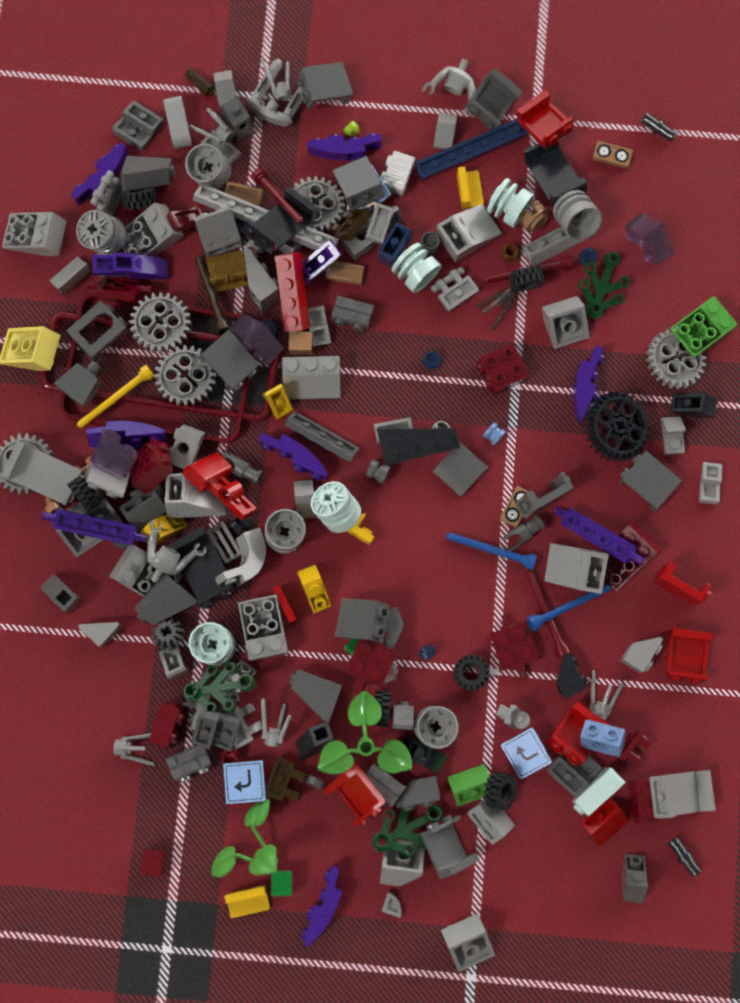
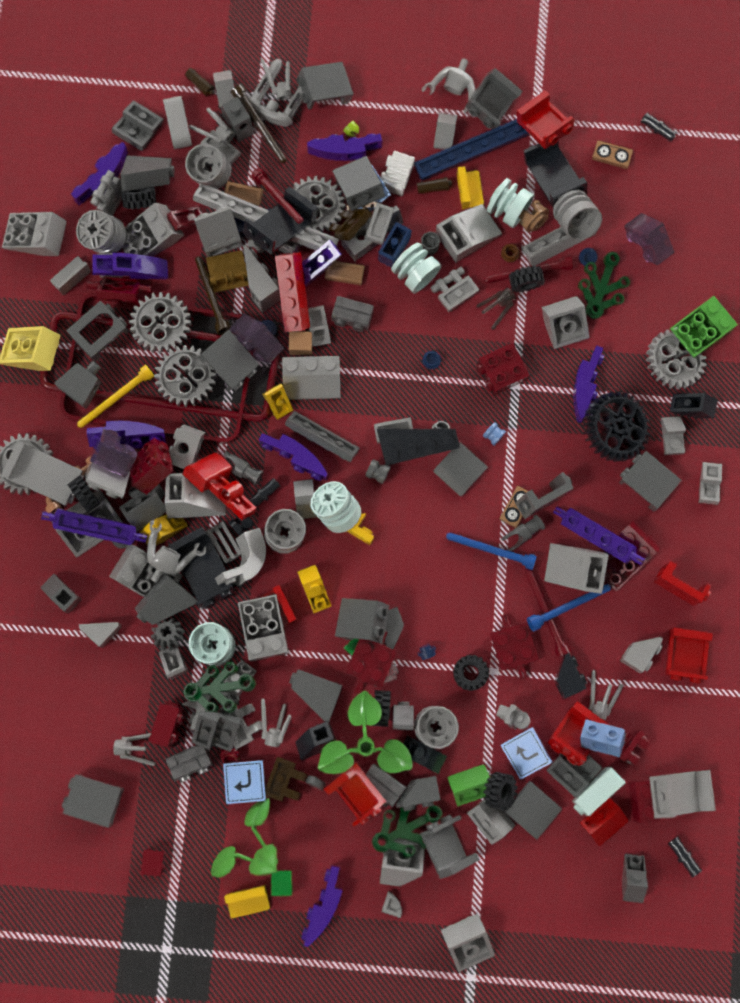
(92, 800): none -> dark grey panel
(240, 92): none -> dark brown piece
(263, 493): none -> black pin
(434, 185): none -> dark brown piece
(533, 810): none -> dark grey slope

